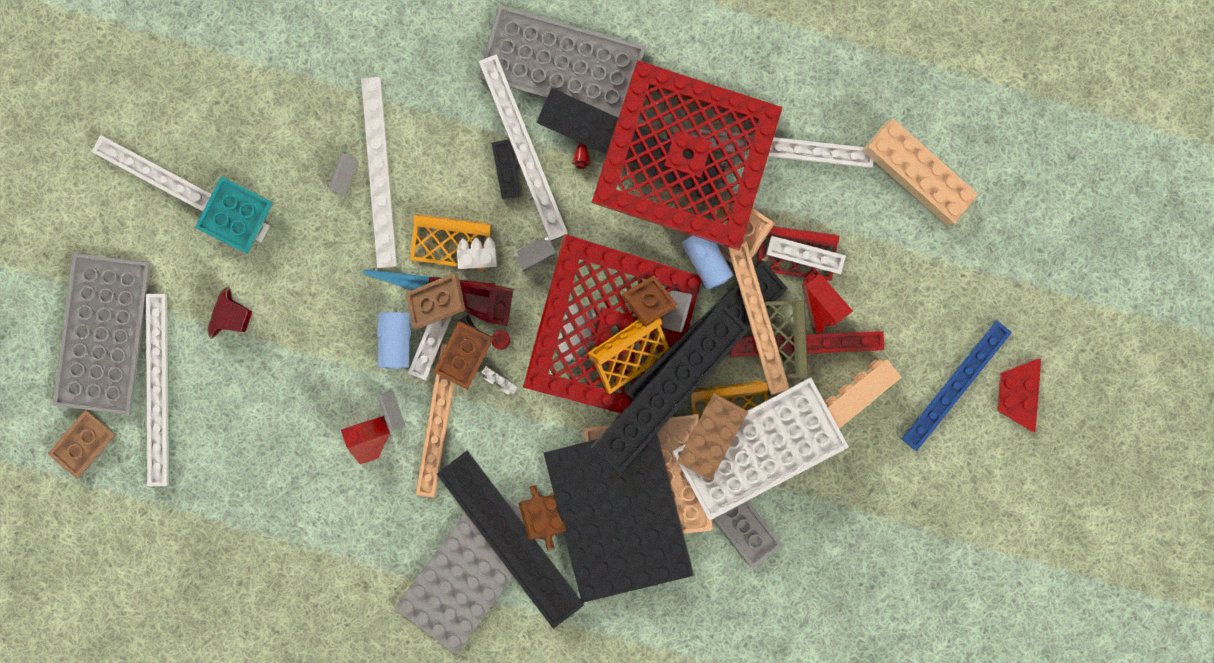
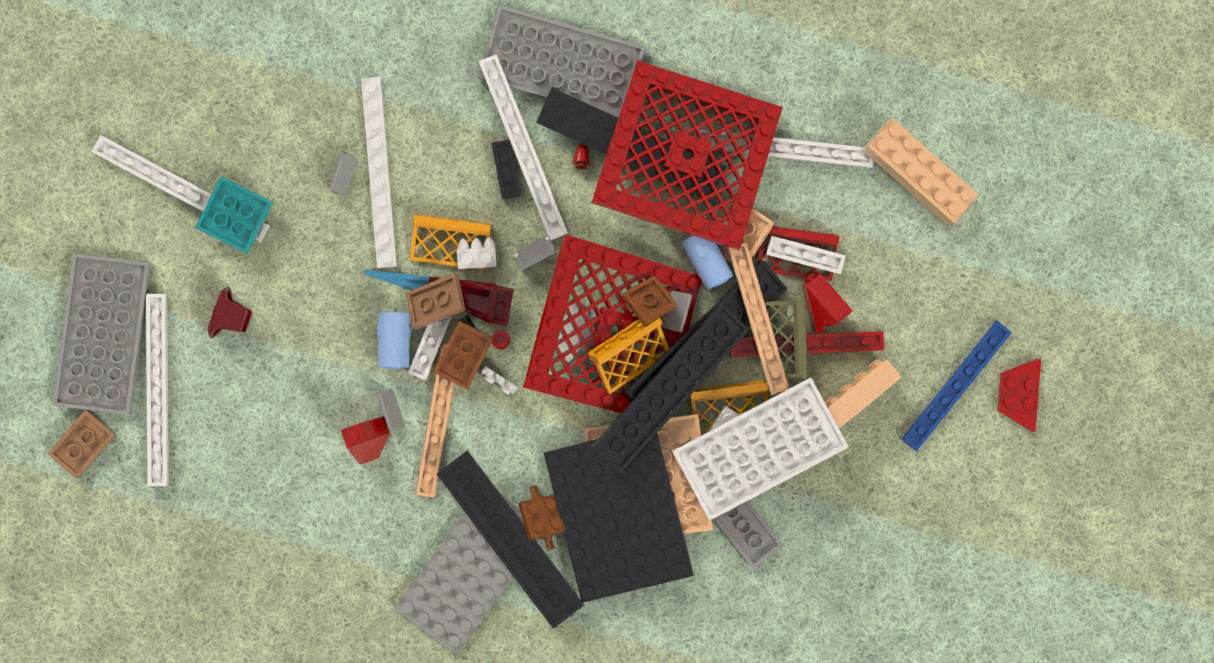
(712, 436): medium nougat plate -> none

